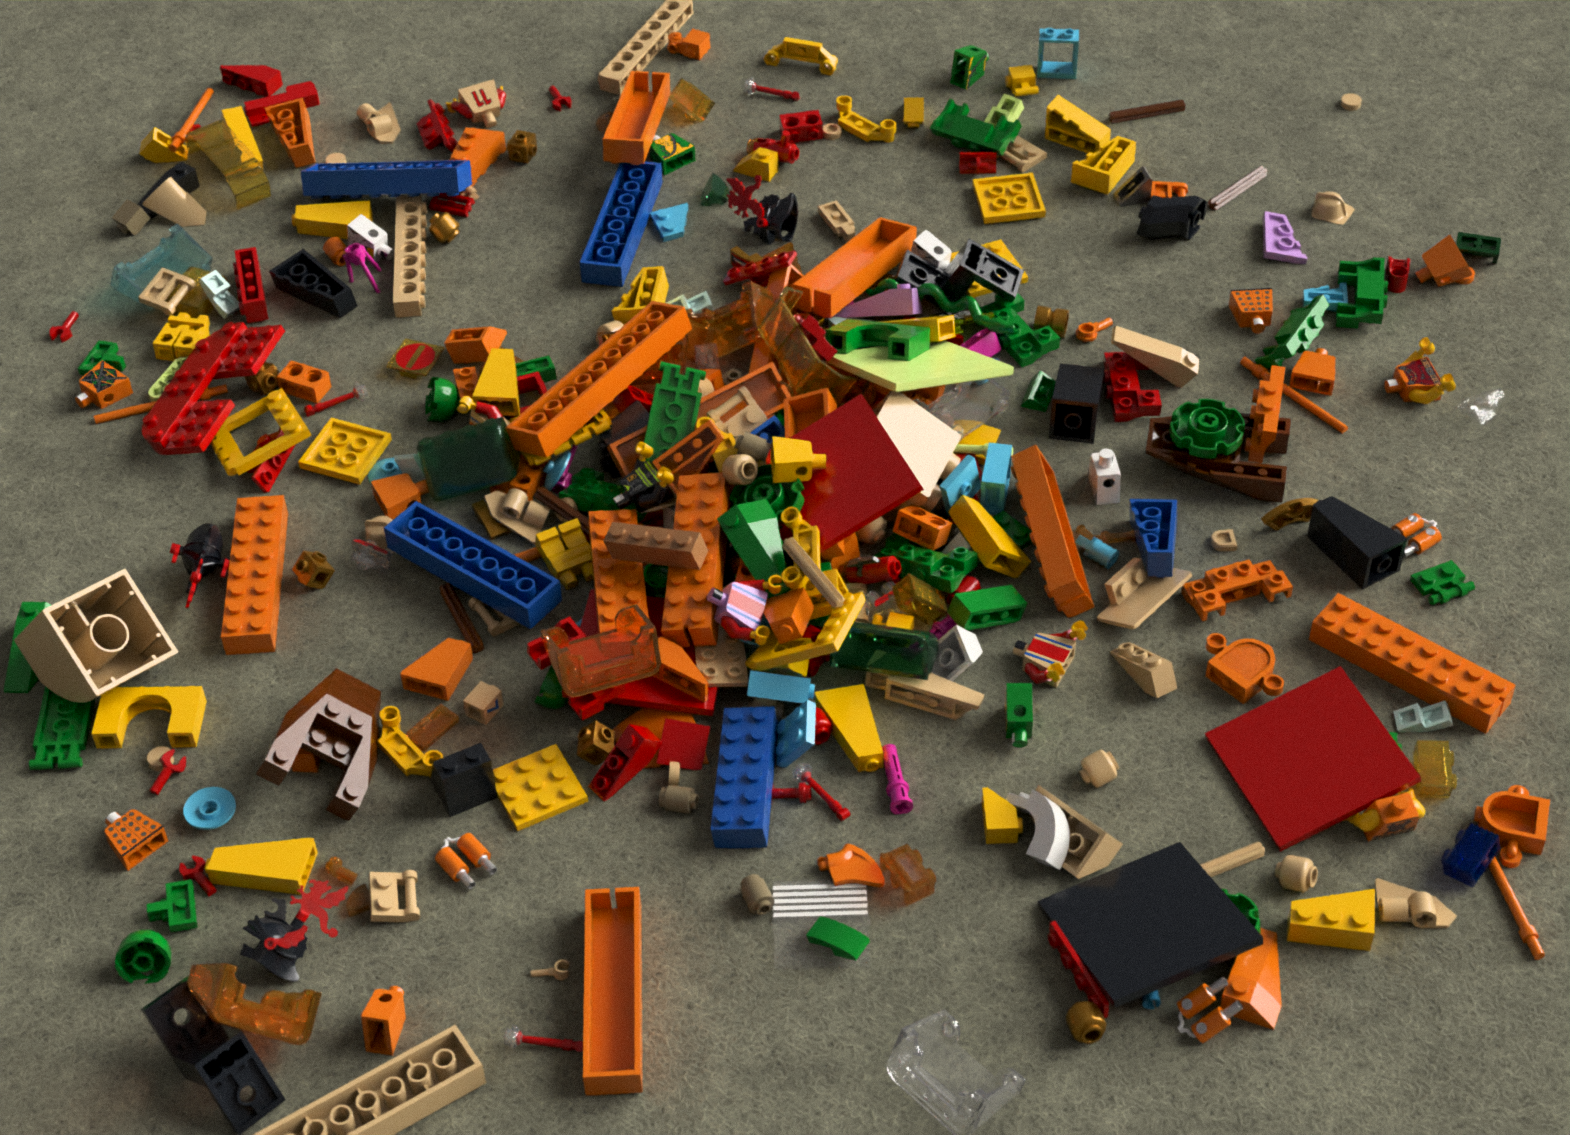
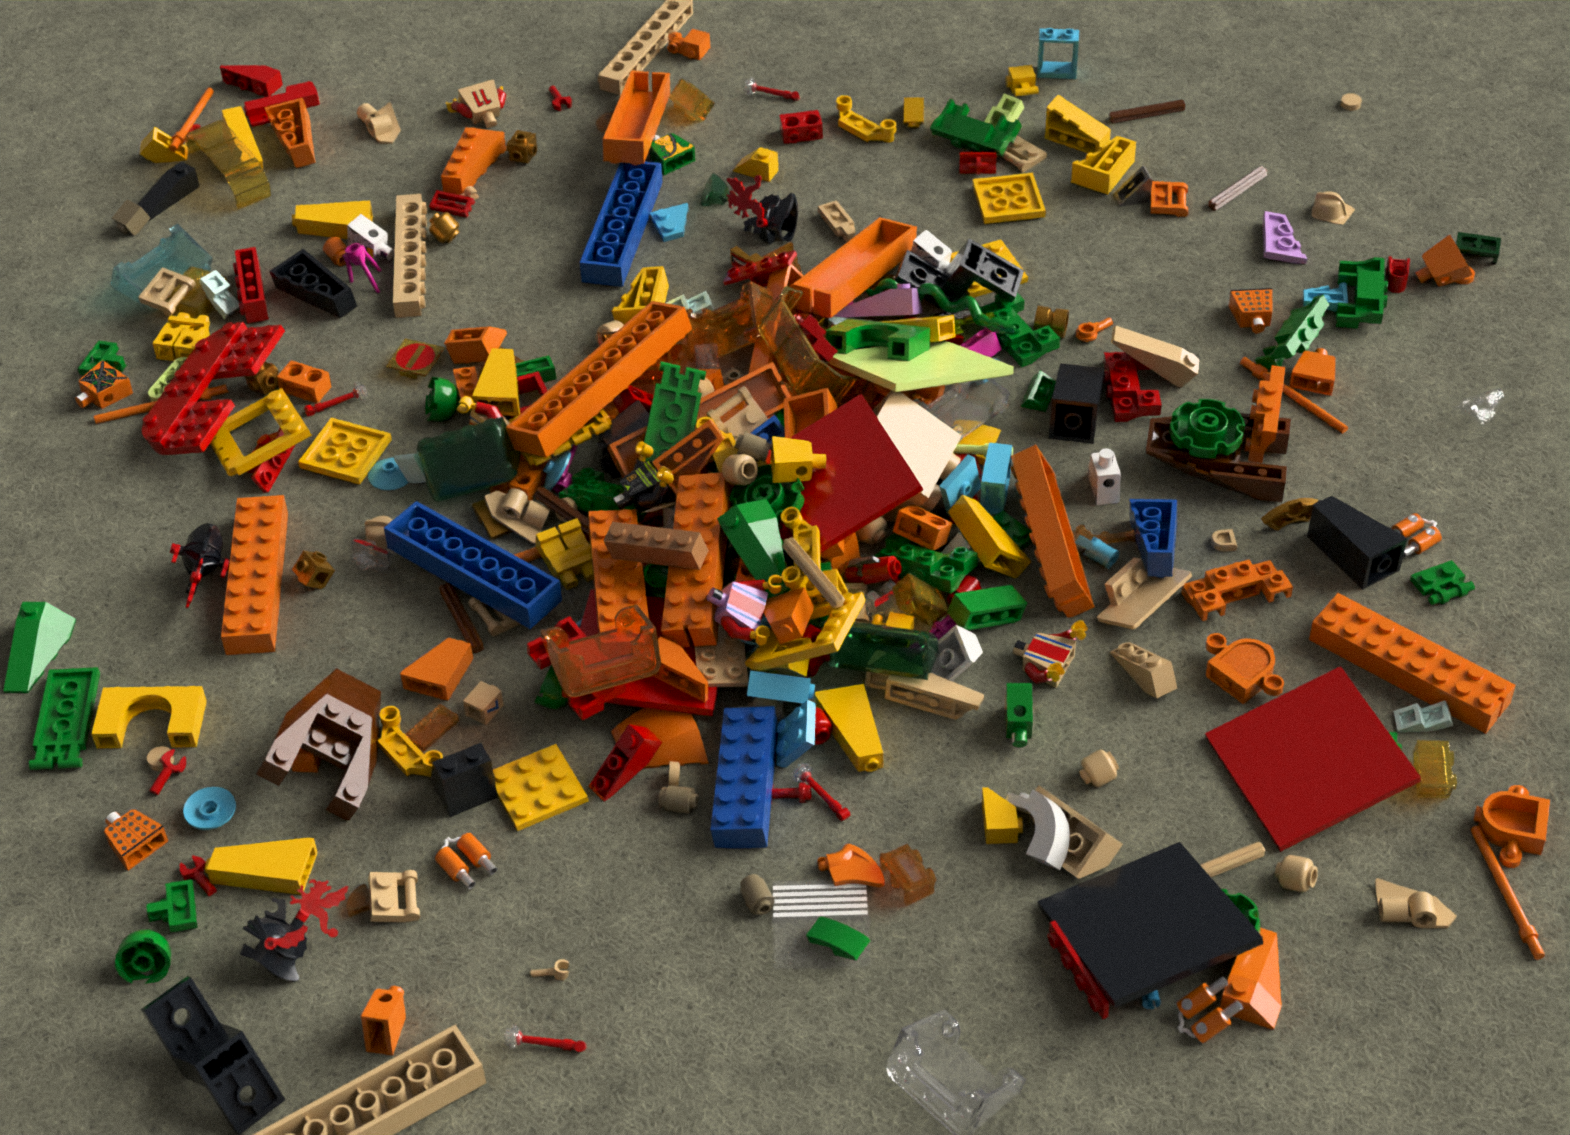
(64, 329): red bar -> none
(95, 640): tan brick -> none
(176, 205): tan panel -> none
(277, 1017): clear orange windscreen -> none
(335, 869): clear orange arm -> none
(336, 158): tan tile -> none
(386, 178): blue brick -> none
(397, 493): orange torso -> none
(435, 128): red bracket -> none
(595, 742): pearl gold brick -> none
(612, 992): orange piece -> none
(683, 744): red sticker -> none
(786, 151): red piece -> none
(802, 51): yellow plate -> none
(832, 131): tan tile -> none
(897, 788): dark pink pin -> none
(968, 66): green torso -> none
(1086, 1022): pearl gold head -> none
(1171, 217): black brick -> none
(1334, 920): yellow wedge -> none
(1389, 816): torso -> none
(1417, 378): torso -> none
(1470, 854): clear blue brick -> none

